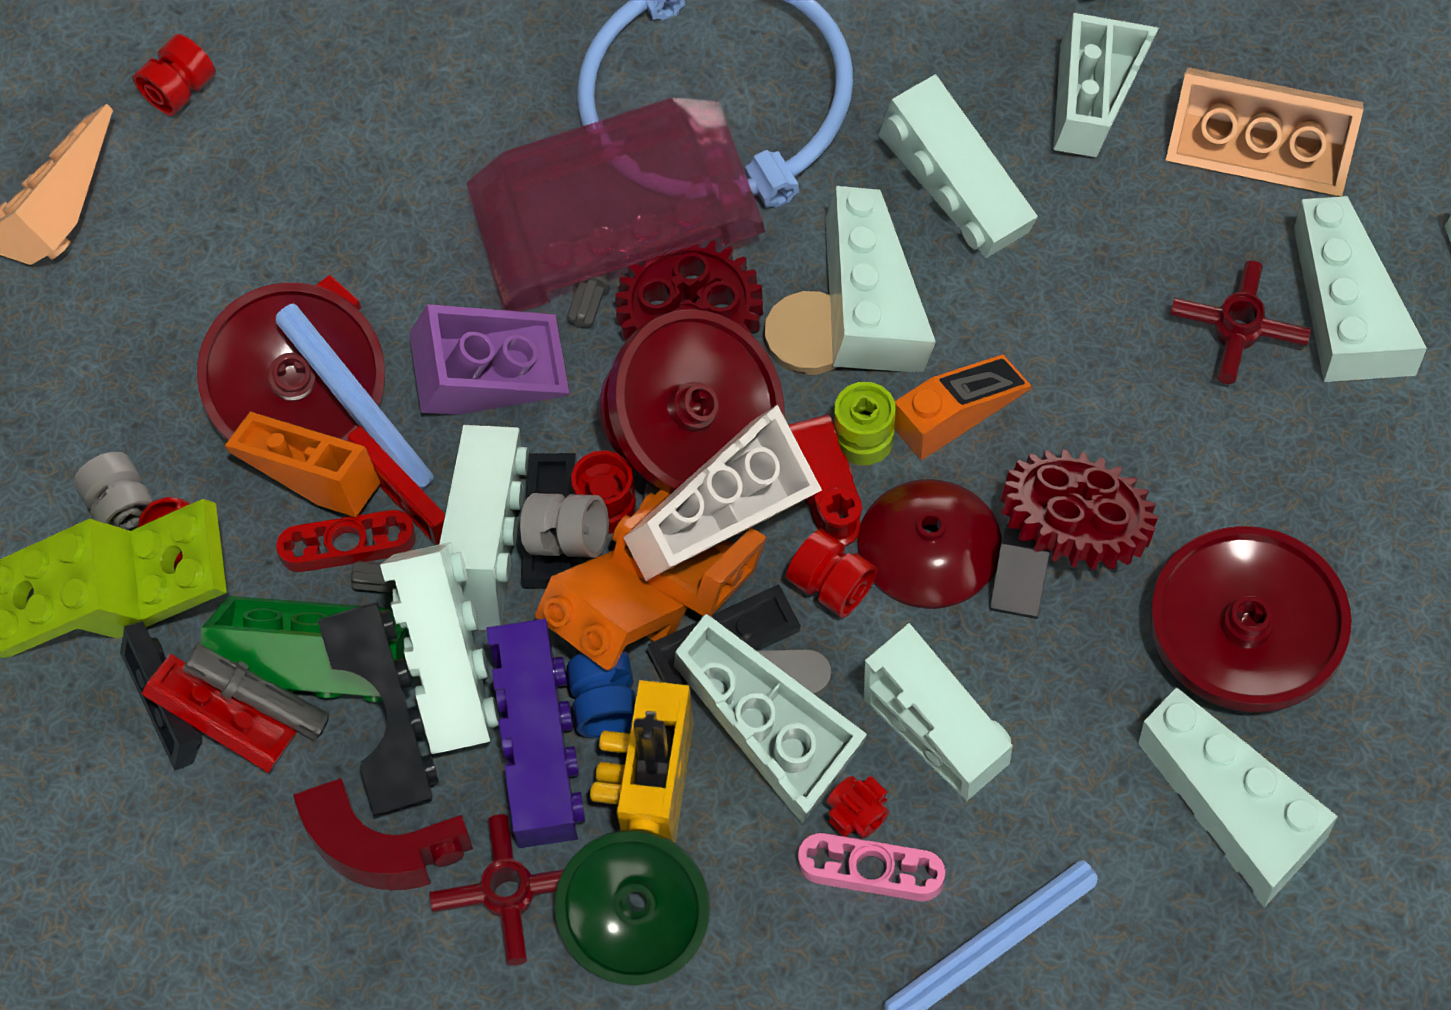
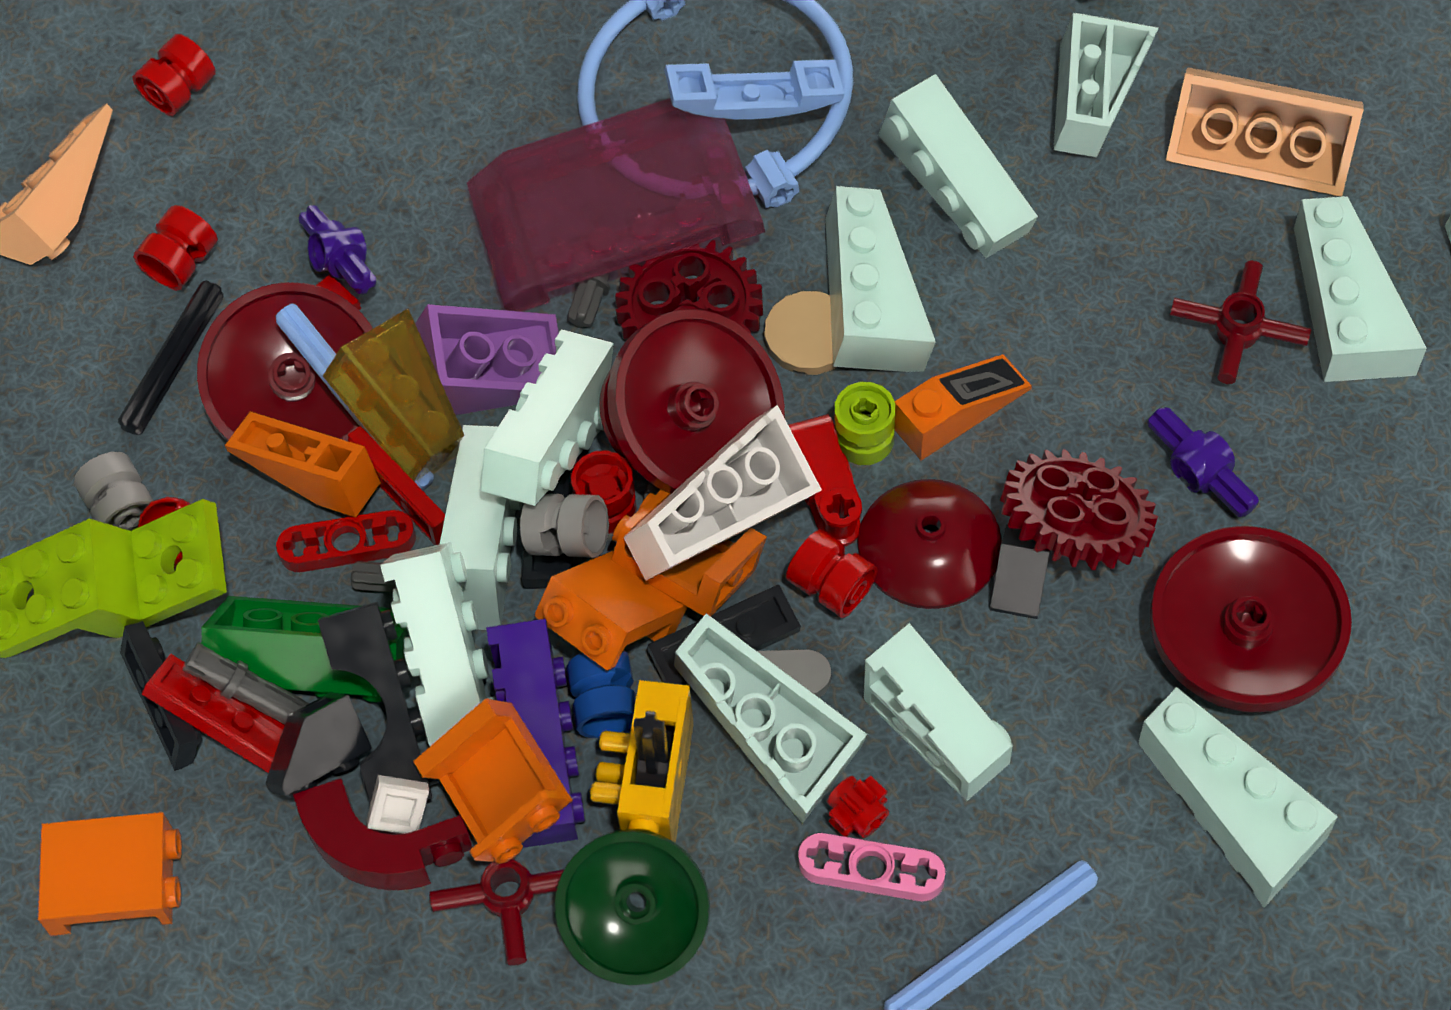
(108, 870): none -> orange panel
(170, 358): none -> black axle
(172, 252): none -> red wheel
(317, 741): none -> black slope
(337, 249): none -> dark purple axle
(397, 395): none -> clear yellow wedge
(397, 805): none -> white tile
(496, 779): none -> orange panel
(550, 421): none -> light aqua wedge
(754, 95): none -> light blue slope
(1203, 461): none -> dark purple axle

